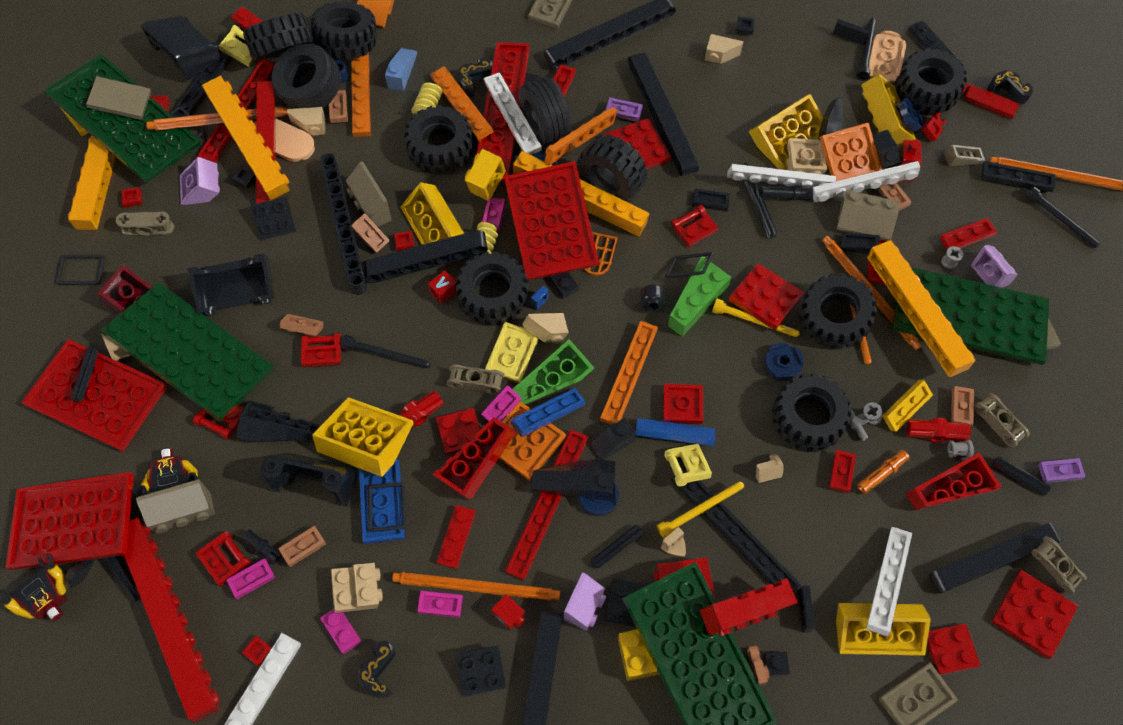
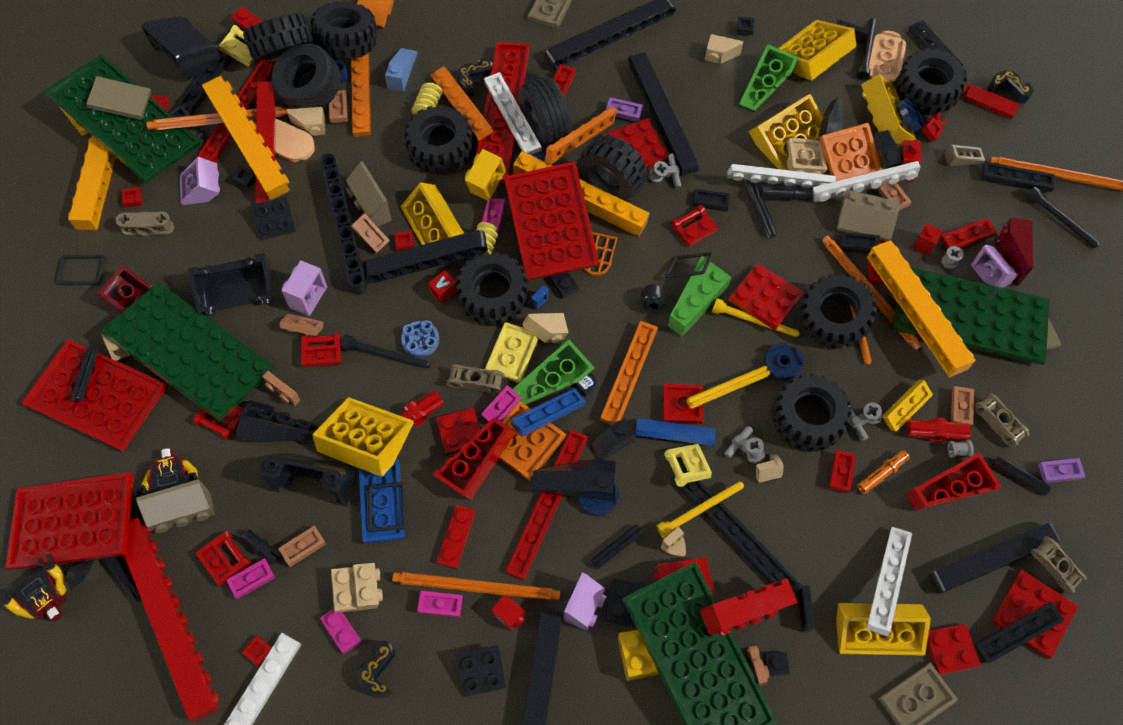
(286, 393): none -> nougat plate
(304, 288): none -> lavender brick
(420, 338): none -> medium blue tile
(587, 384): none -> tile
(662, 170): none -> light grey piece
(728, 387): none -> yellow axle
(753, 446): none -> light grey piece
(769, 74): none -> bright green wedge
(819, 47): none -> yellow slope
(927, 238): none -> red brick
(1016, 246): none -> dark red slope
(1019, 632): none -> black plate

